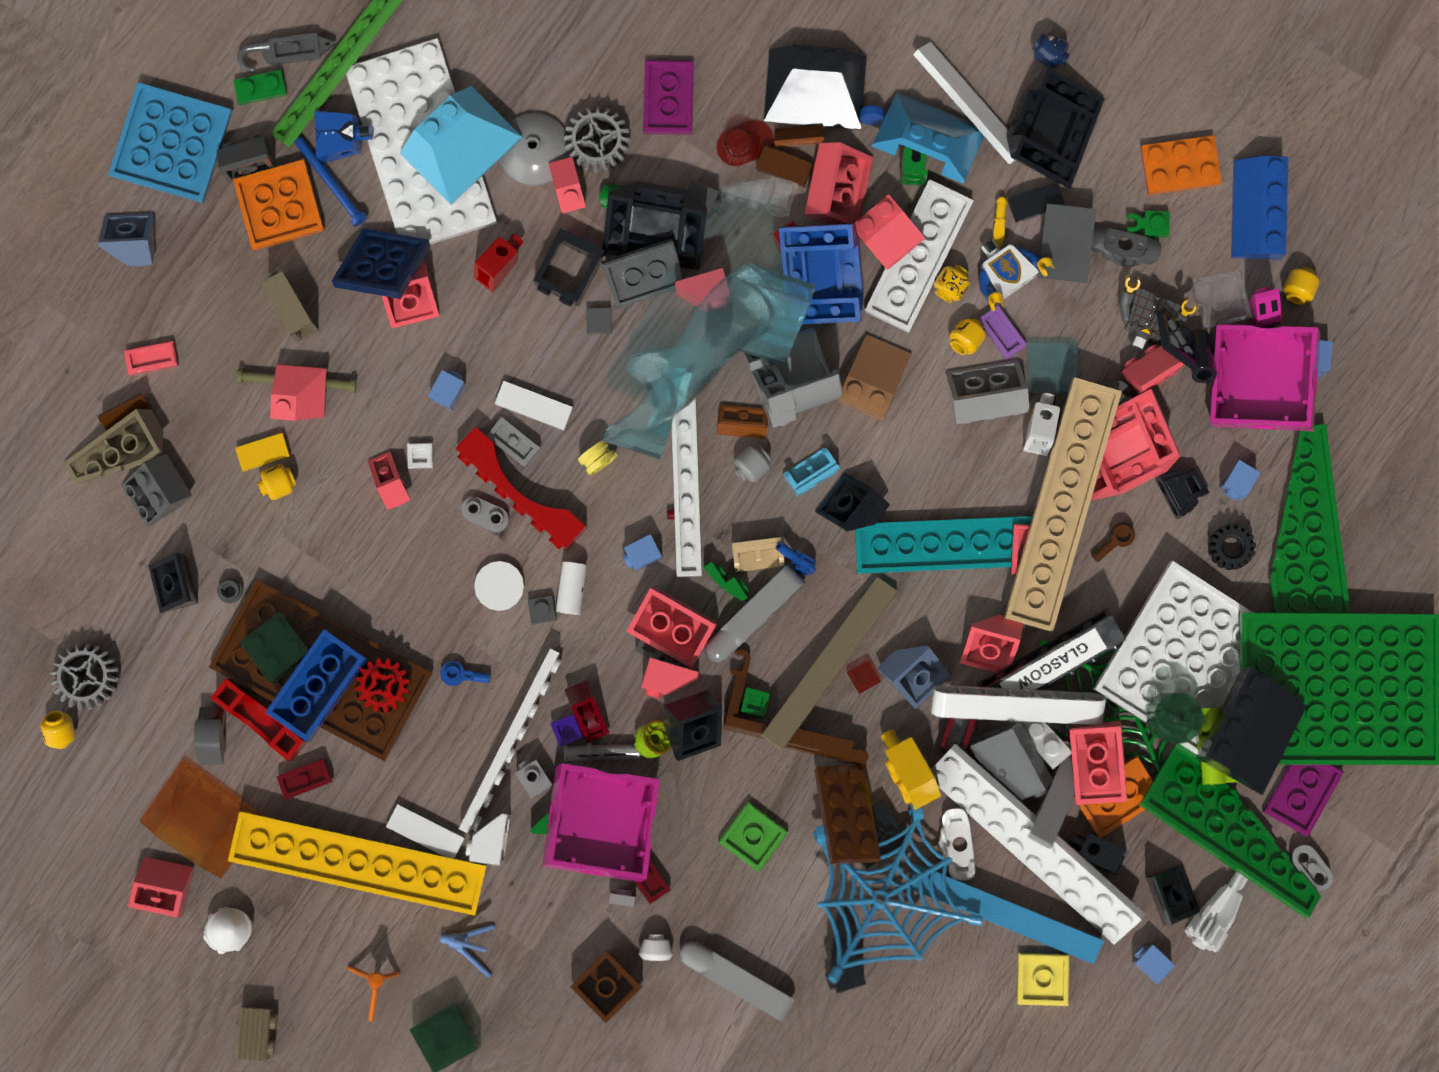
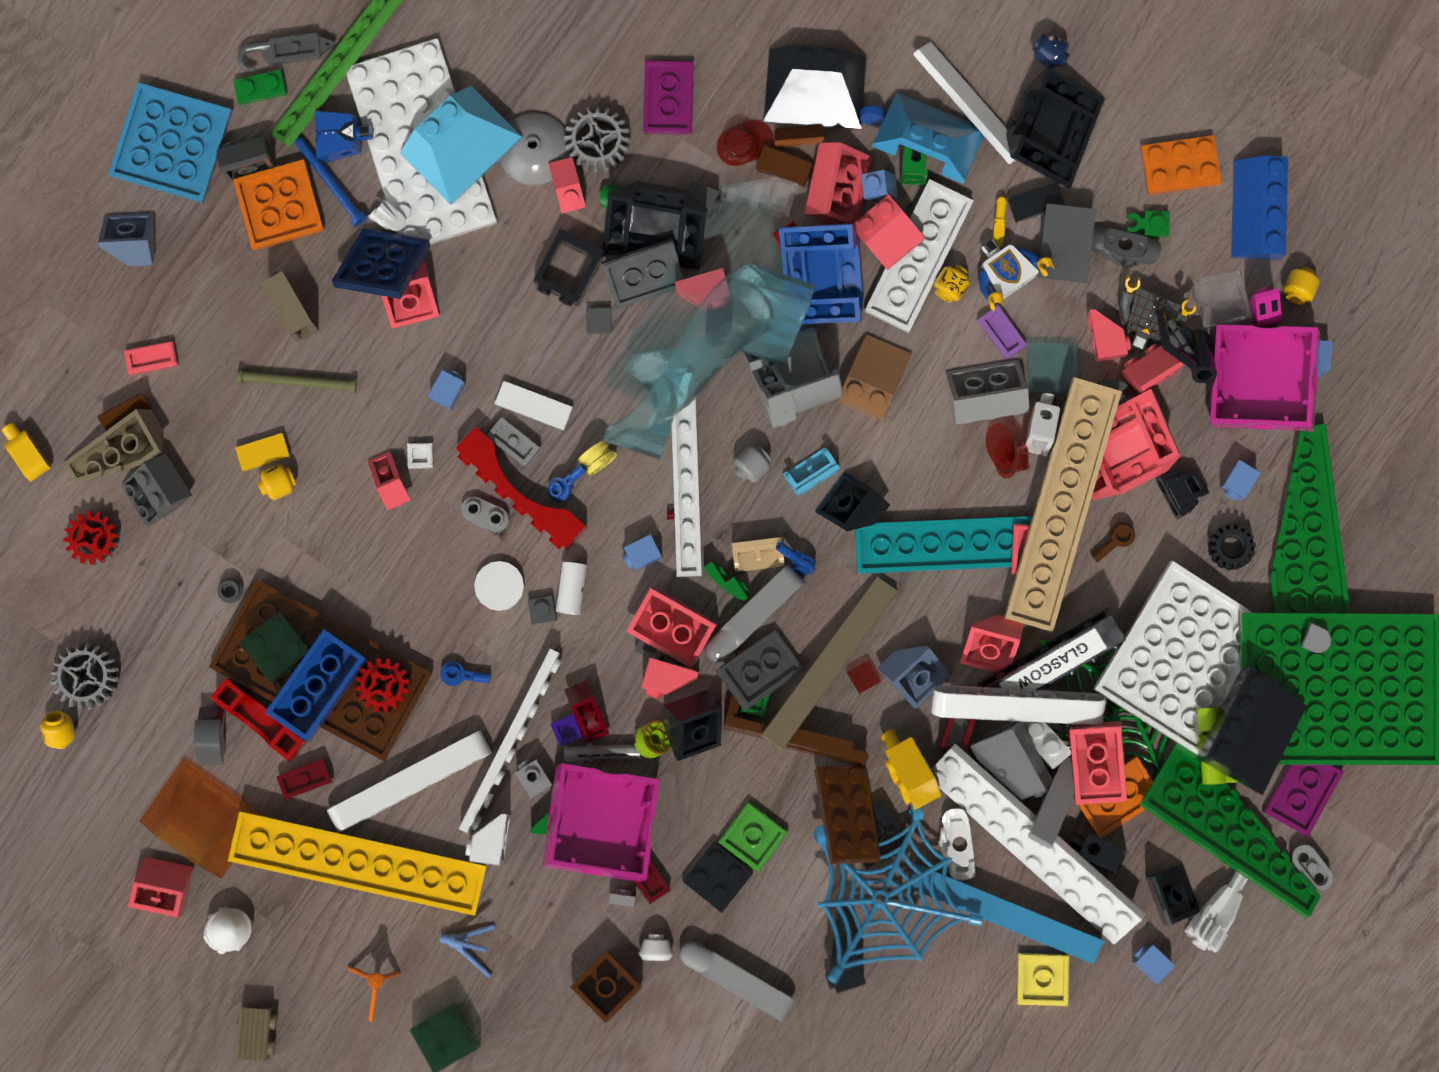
(25, 452): none -> yellow piece
(81, 542): none -> red gear
(173, 583): black slope -> none
(298, 392): coral slope -> none
(388, 217): none -> white piece
(409, 781): none -> white beam
(425, 832): white tile -> none
(497, 261): red torso -> none
(561, 487): none -> blue plate
(717, 877): none -> black plate
(742, 421): dark orange slope -> none
(759, 669): none -> dark grey tile
(878, 185): none -> medium blue brick
(967, 336): yellow head -> none
(1005, 451): none -> clear red piece
(1107, 338): none -> coral slope
(1160, 717): clear green brick -> none
(1316, 639): none -> light grey tile

